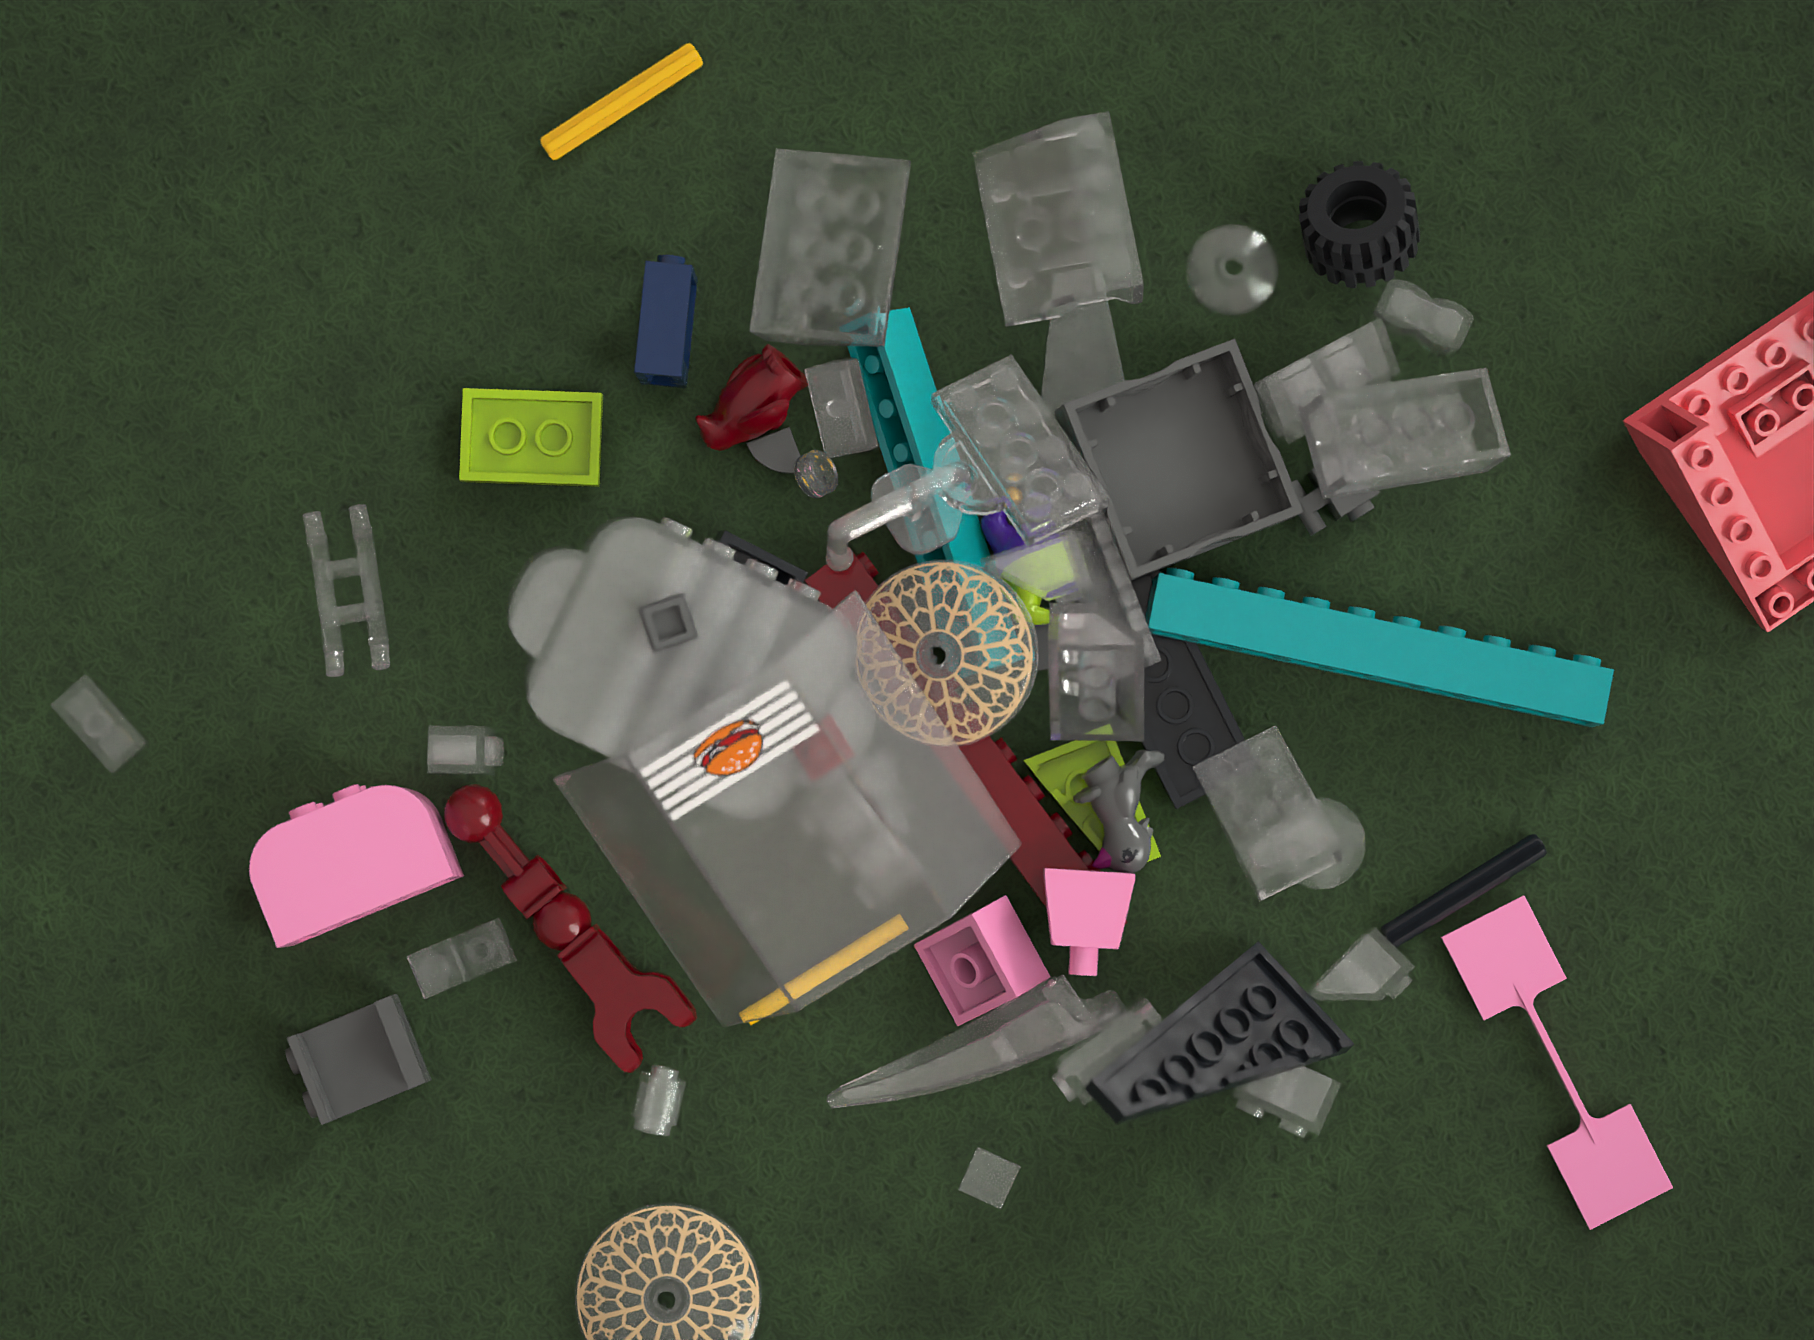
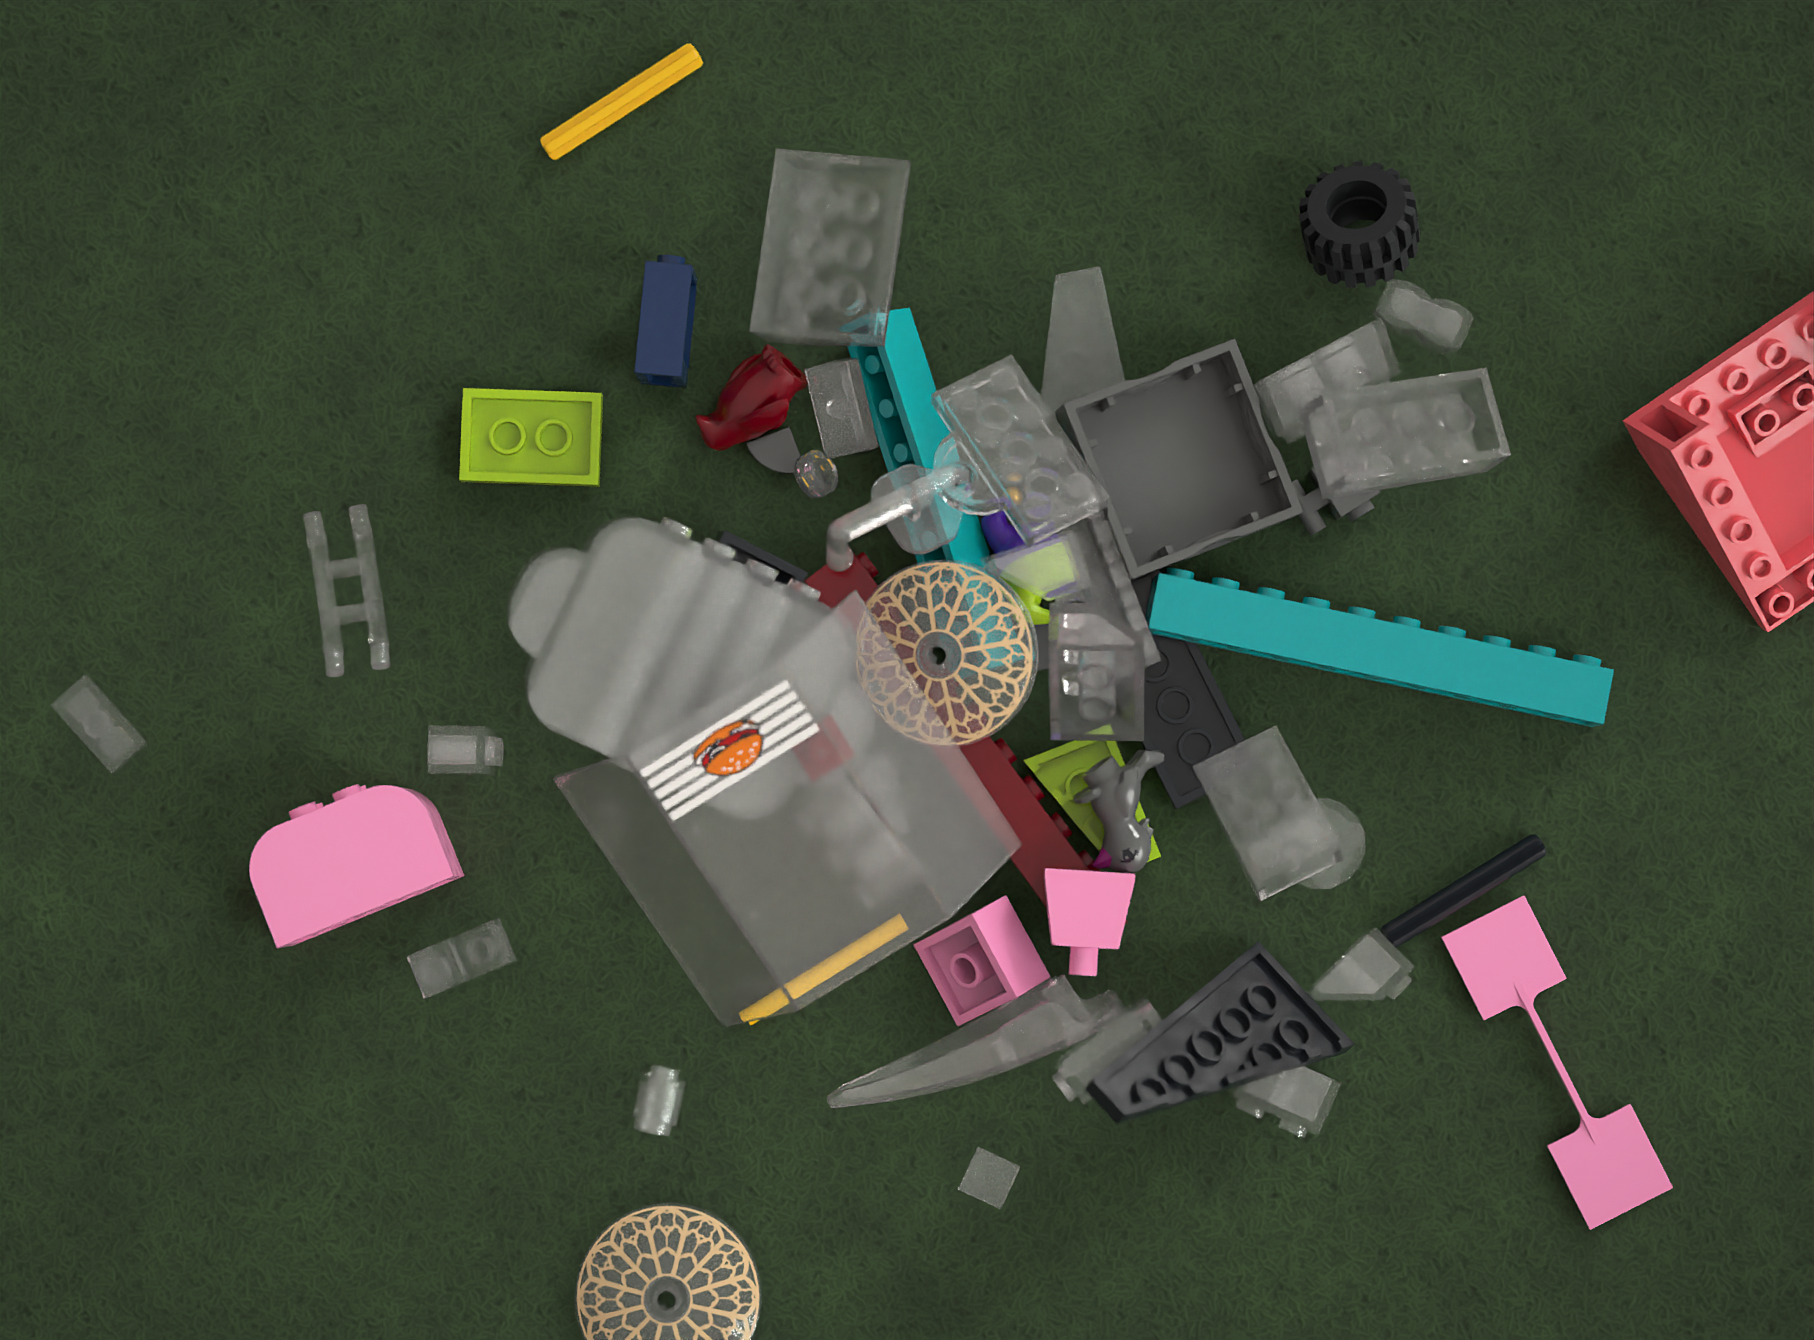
(357, 1060): dark grey panel -> none
(565, 925): dark red piece -> none
(667, 622): dark grey tile -> none
(1058, 220): clear piece -> none
(1225, 292): clear dish -> none

